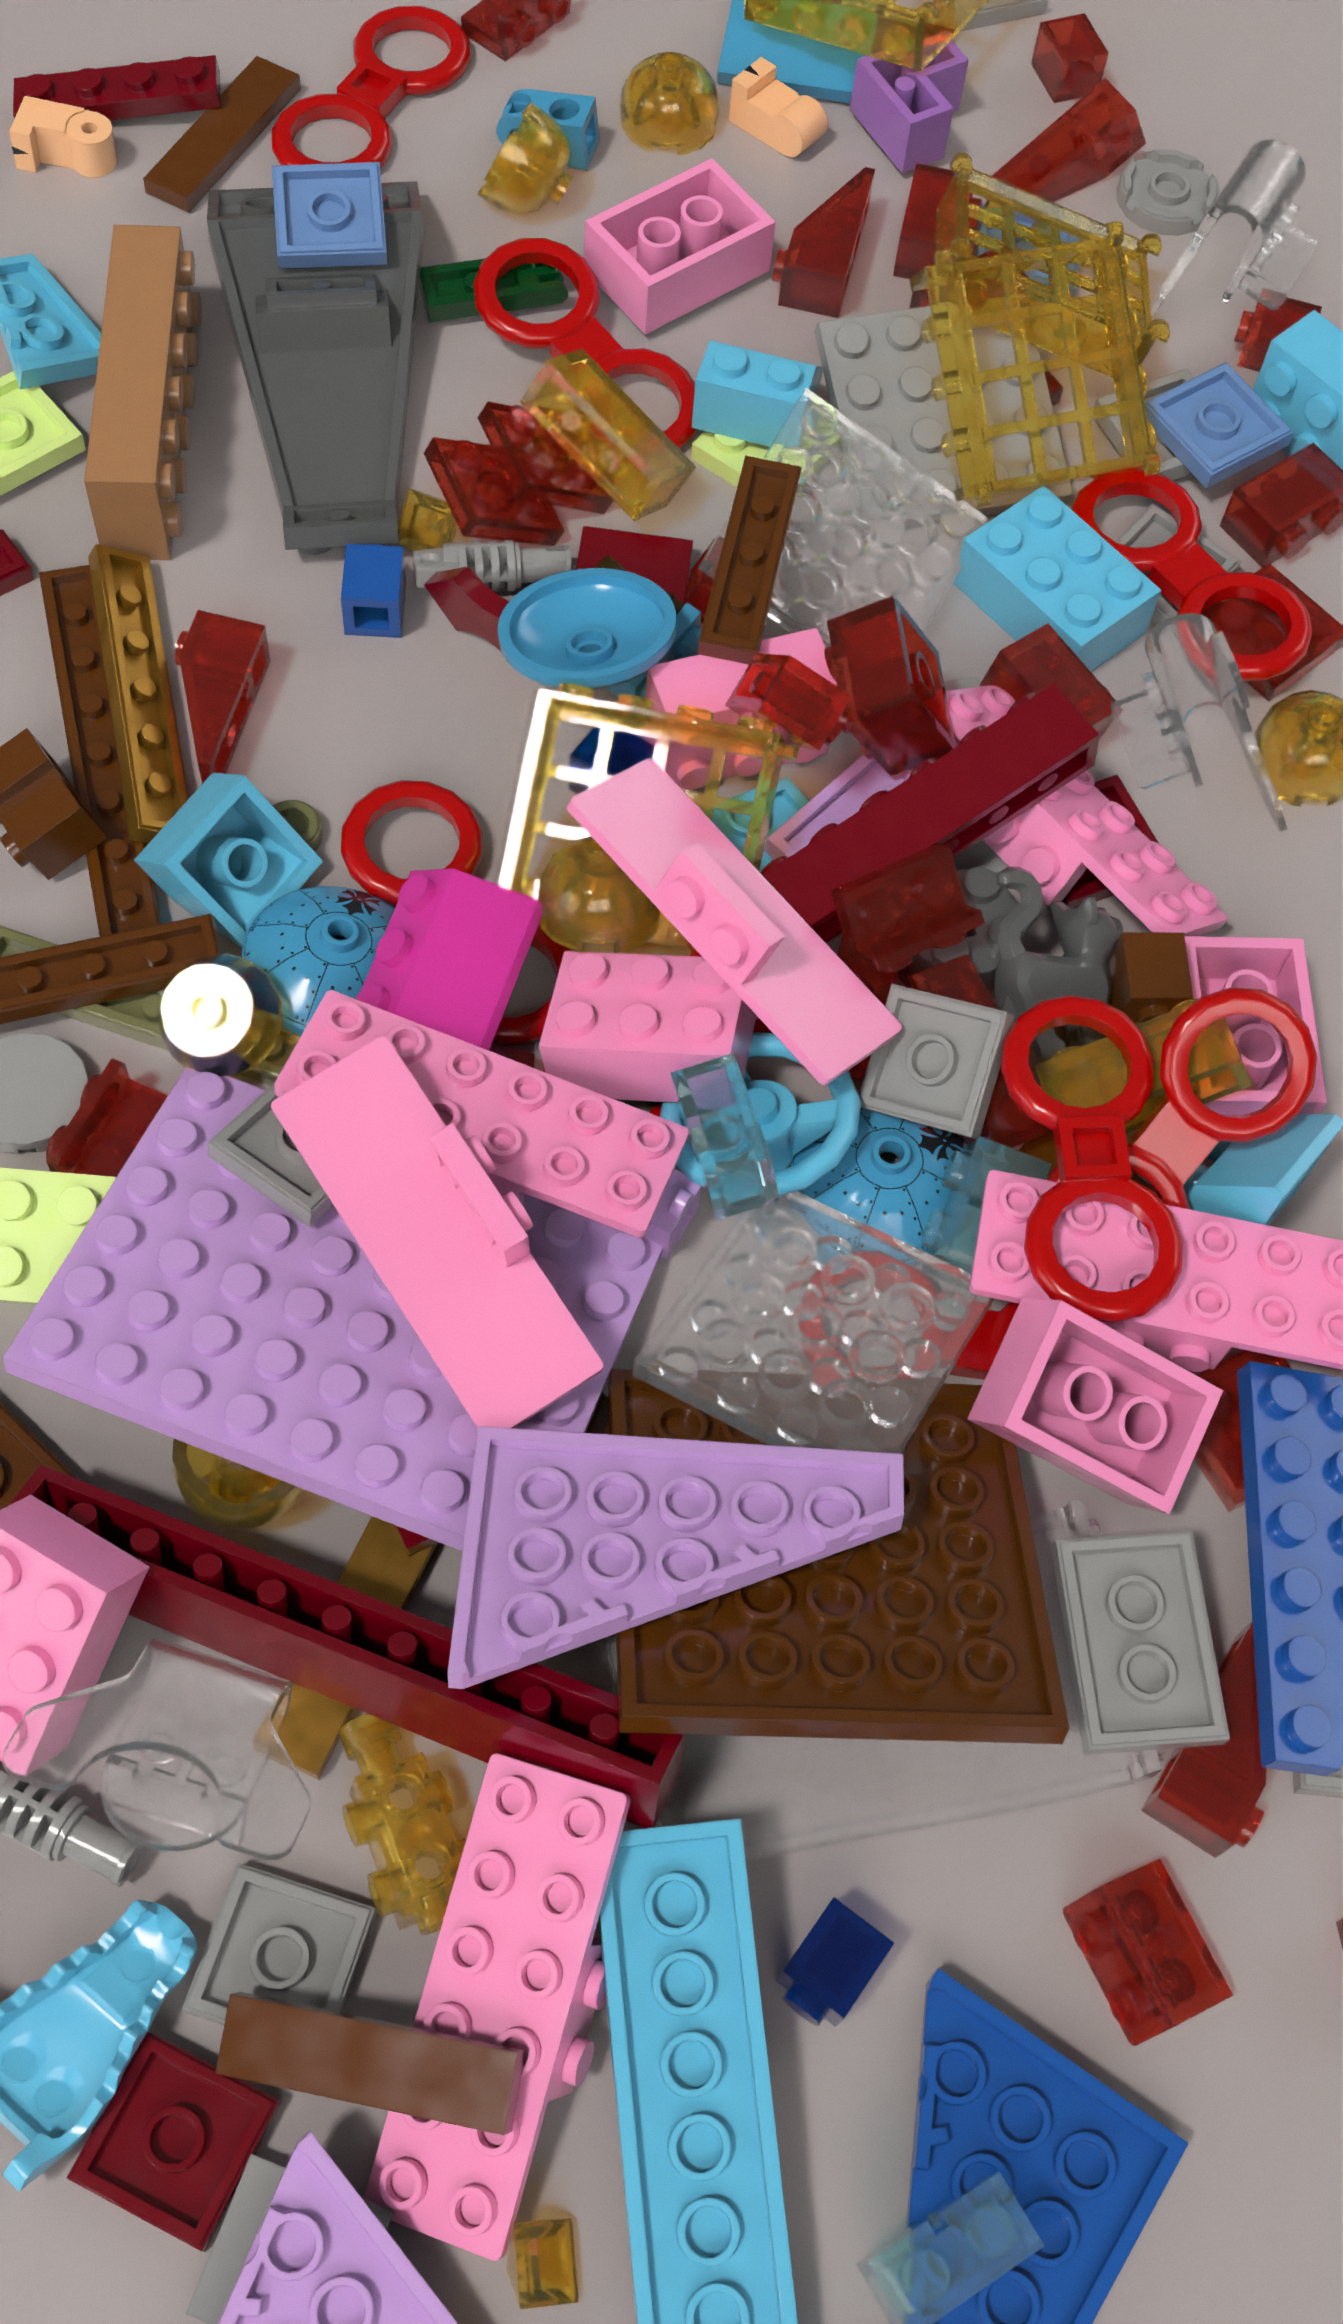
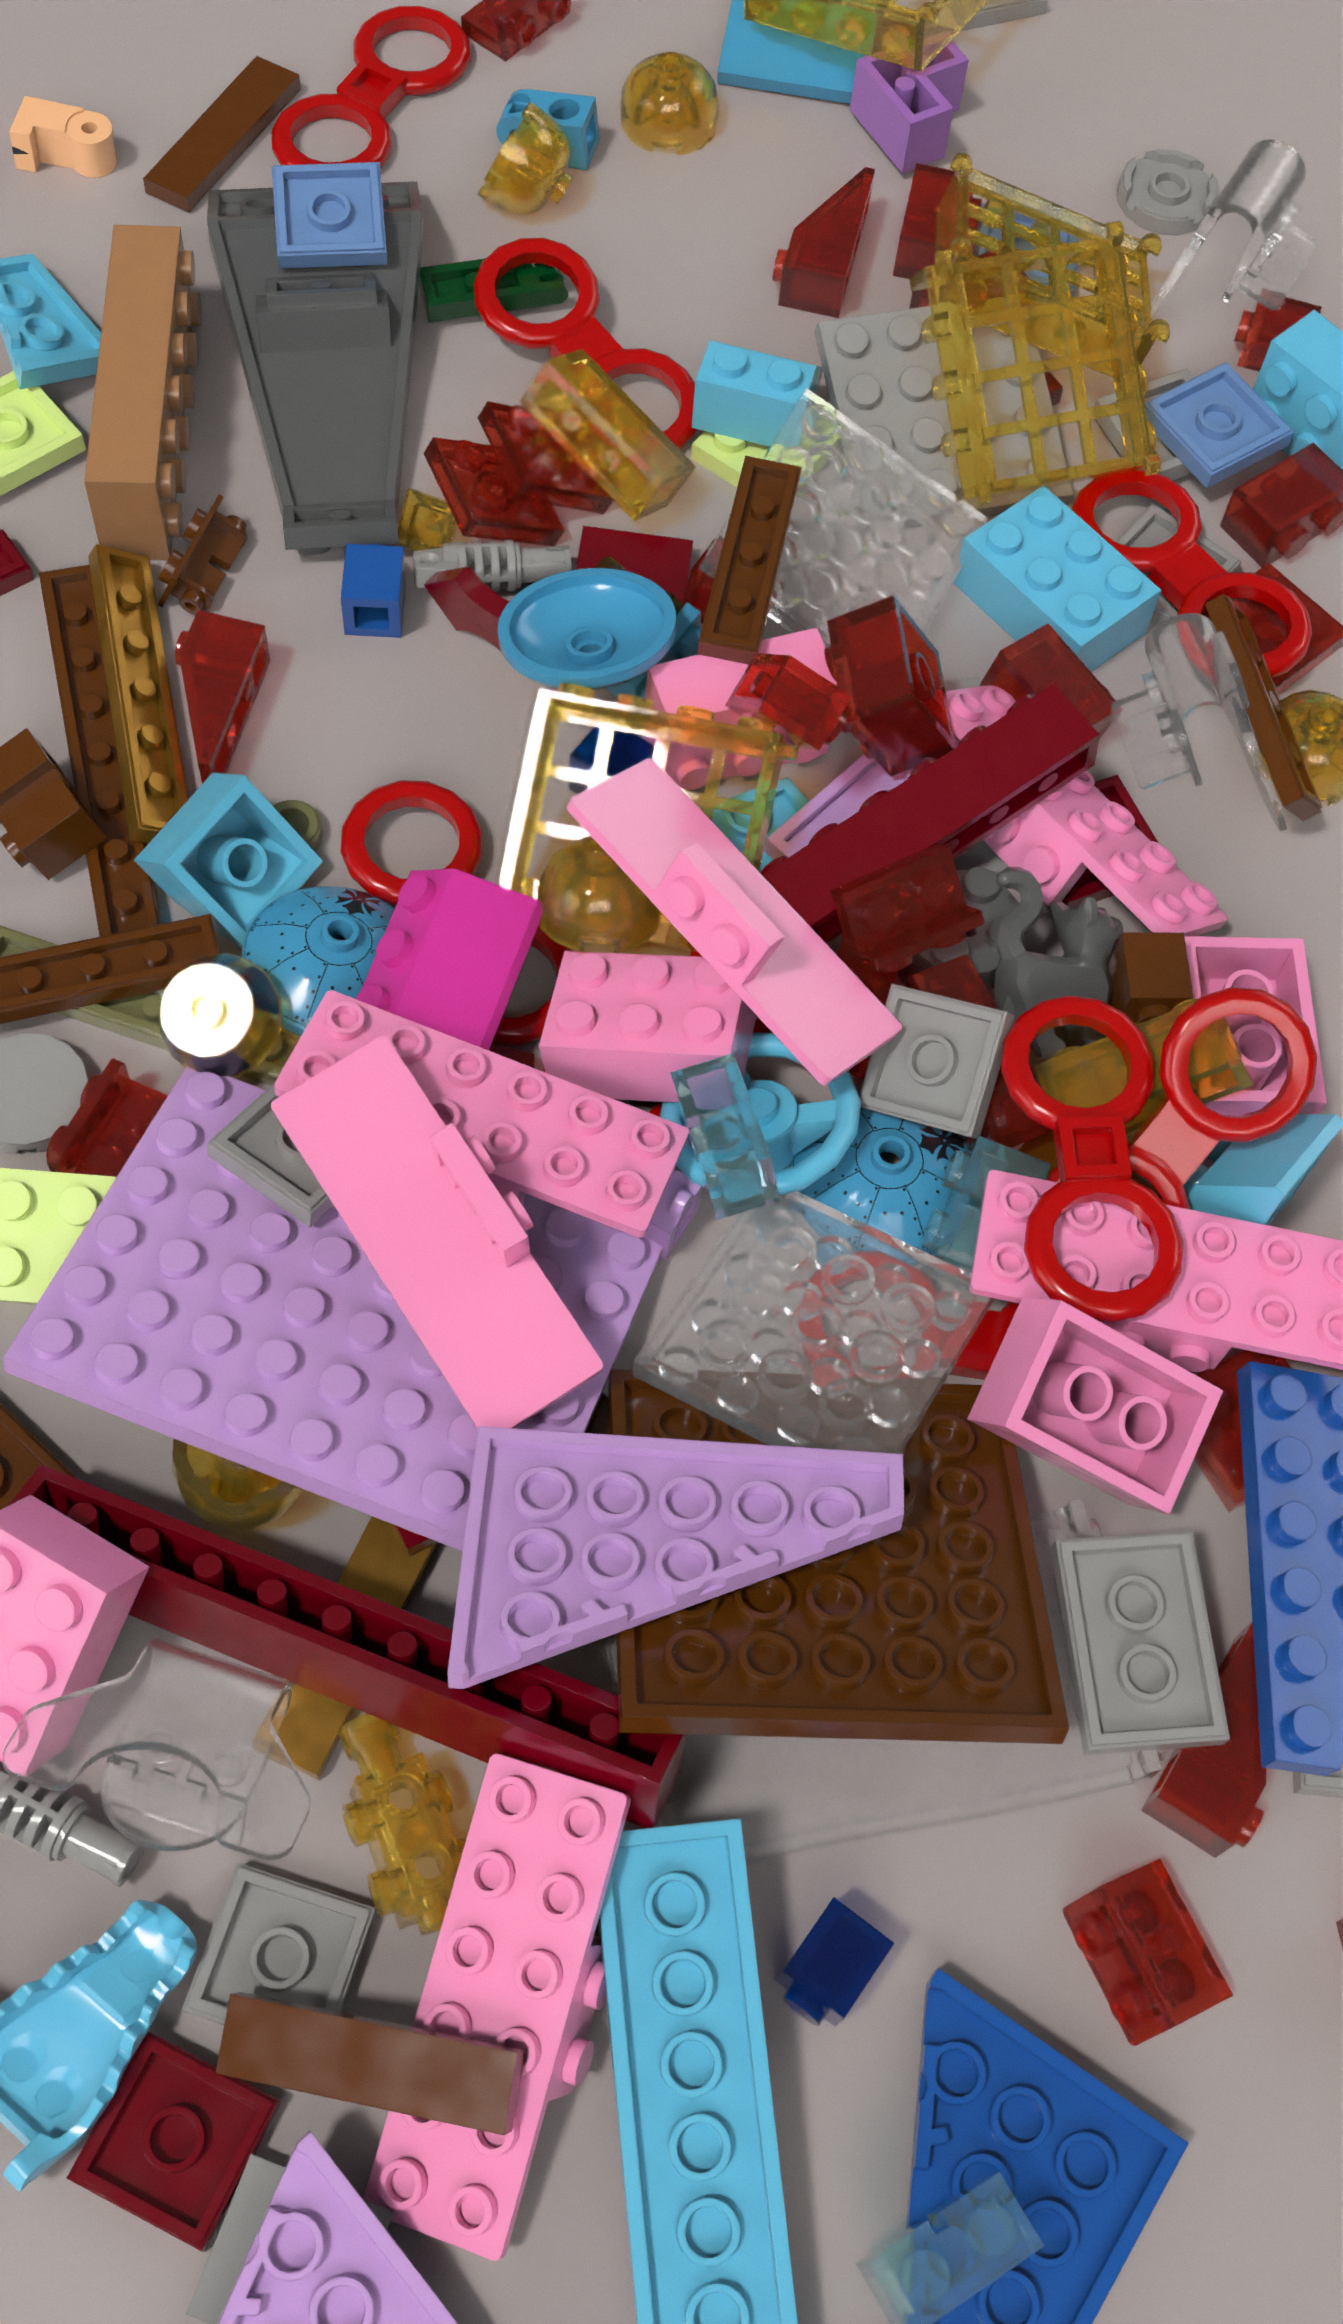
(130, 89): dark red plate -> none
(190, 574): none -> reddish brown hinge
(543, 2263): clear yellow slope -> none
(679, 245): bright pink brick -> none
(774, 110): light nougat leg -> none
(1069, 57): clear red brick -> none
(1078, 146): clear red slope -> none
(1266, 711): none -> reddish brown tile

